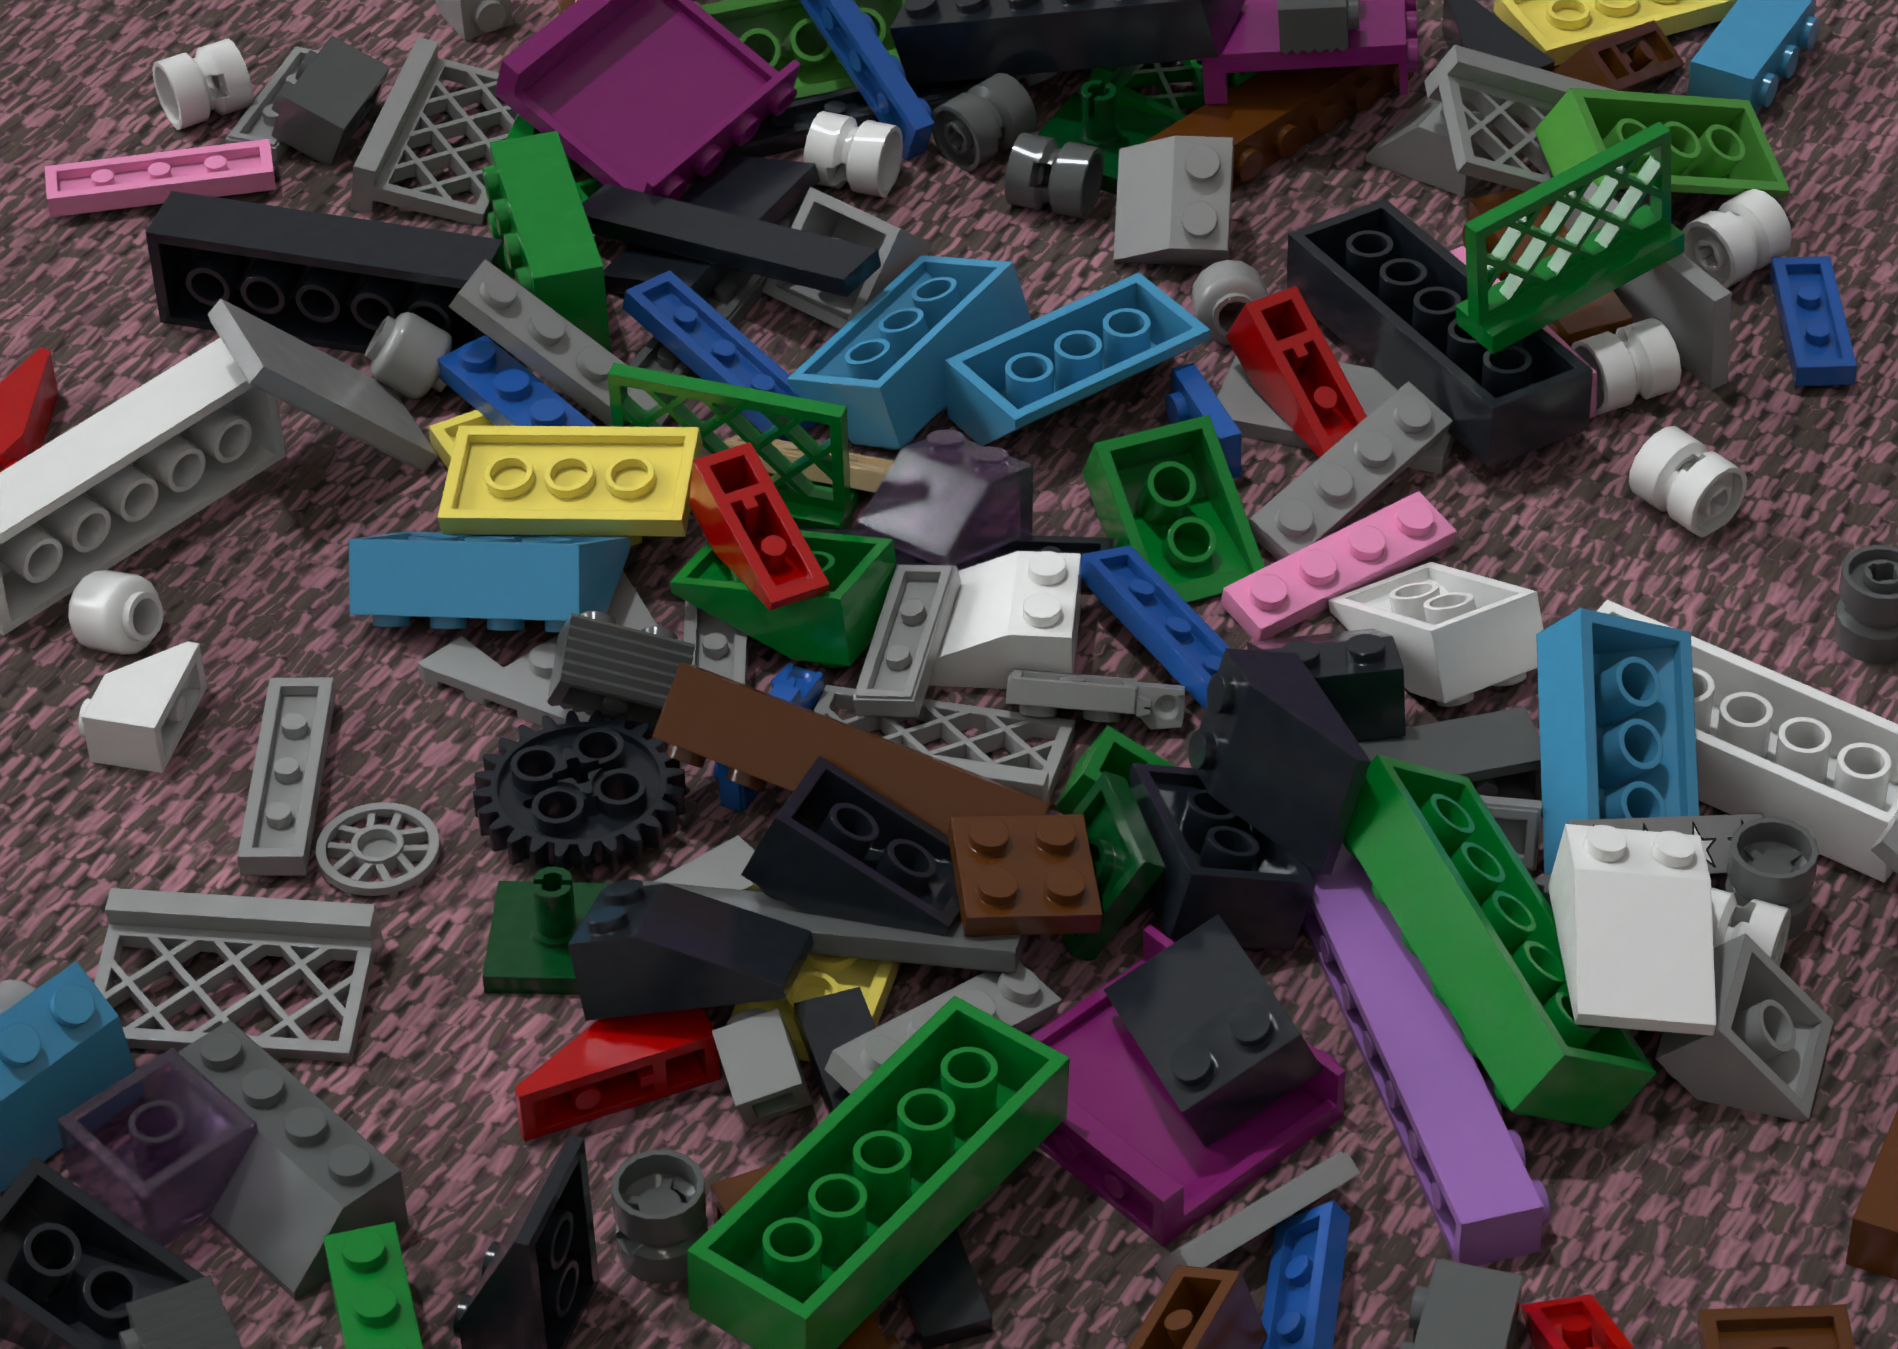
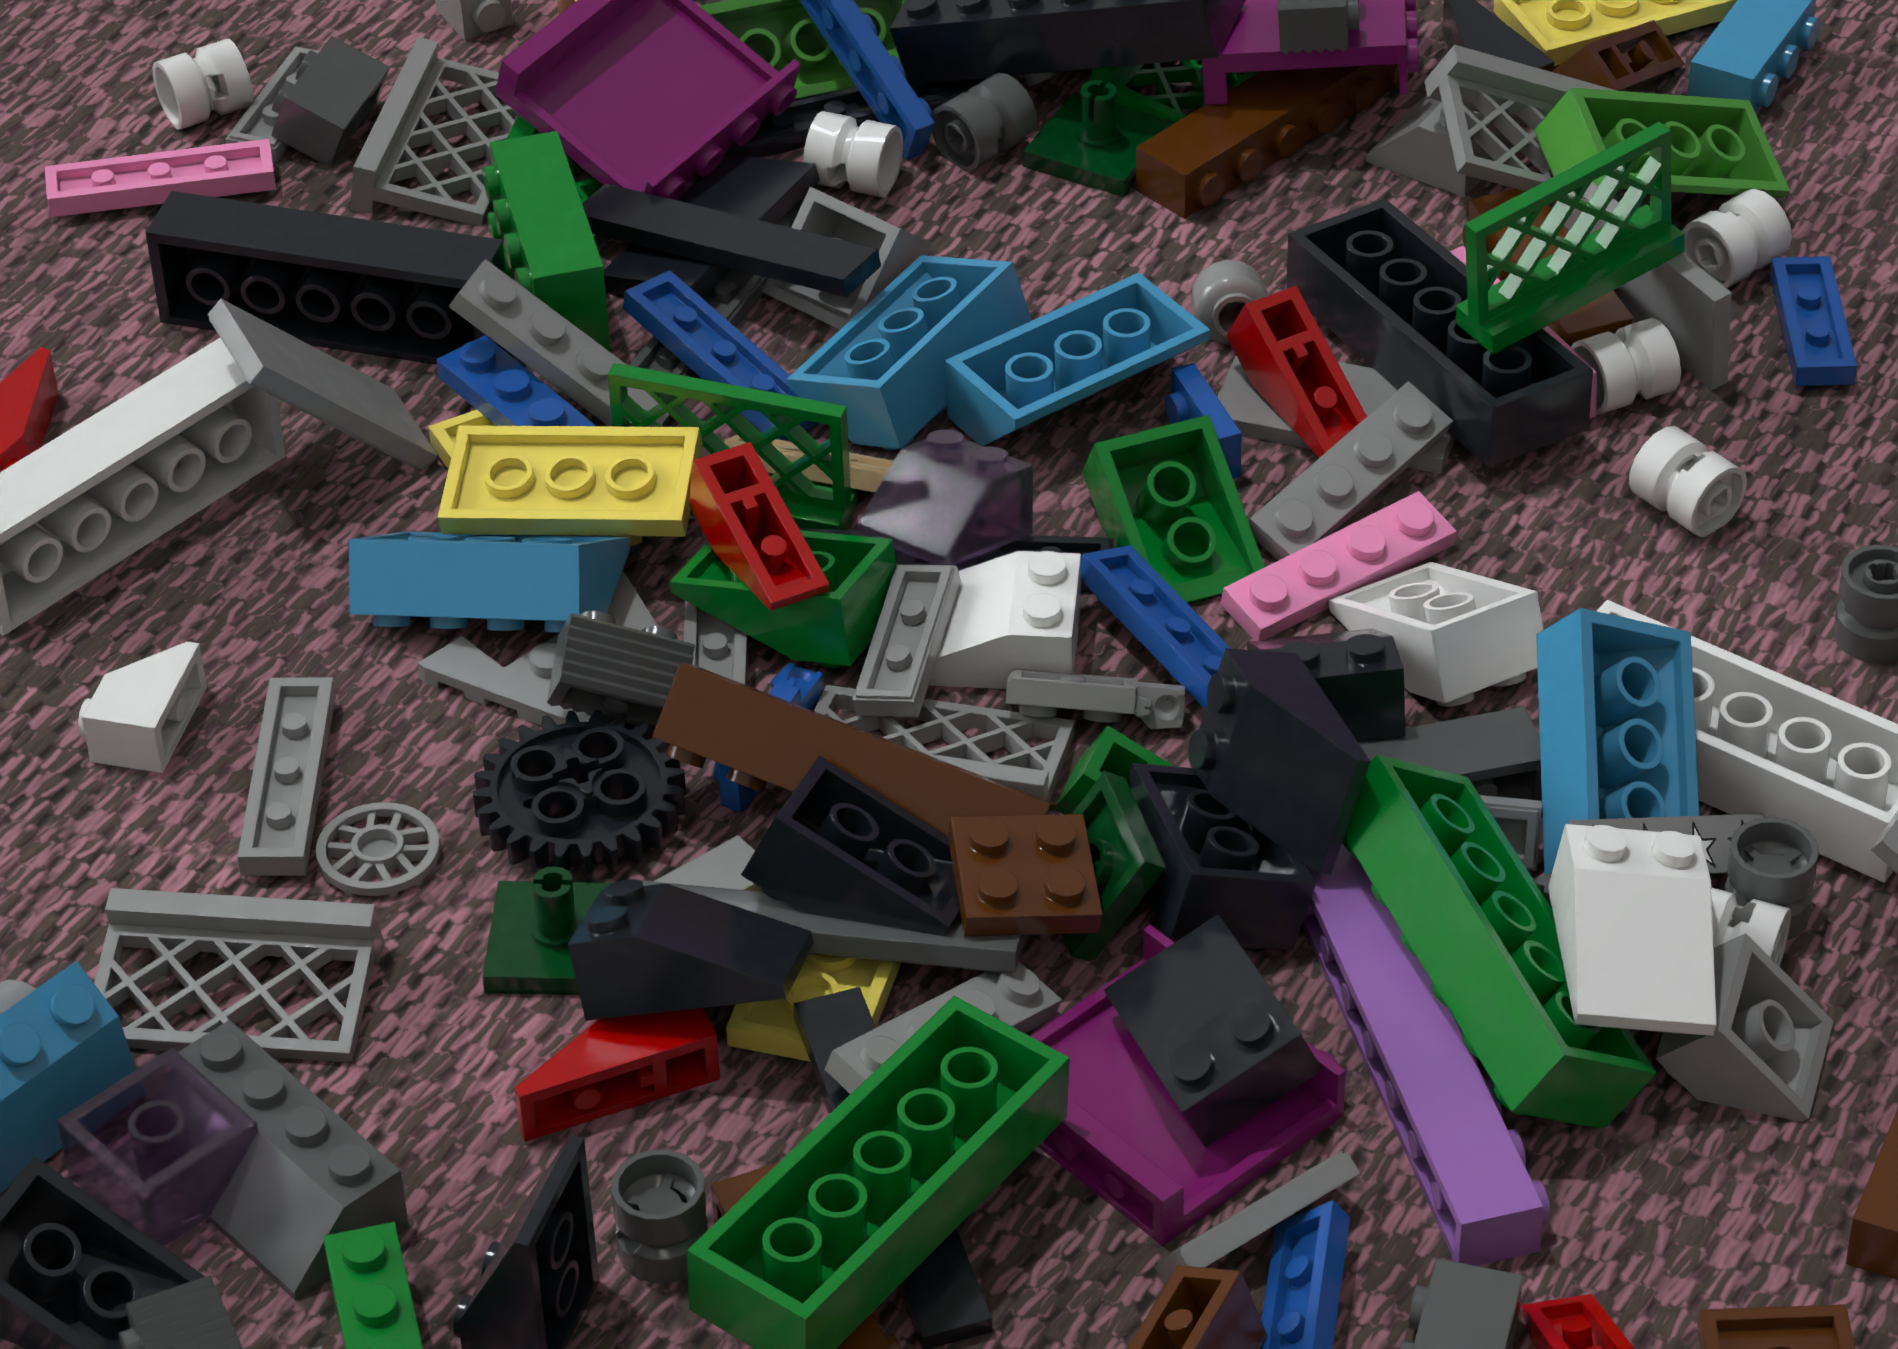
(115, 612): white head -> none
(407, 354): light grey head -> none
(761, 1065): light grey brick -> none
(1052, 175): dark grey wheel -> none
(1175, 201): light grey slope -> none

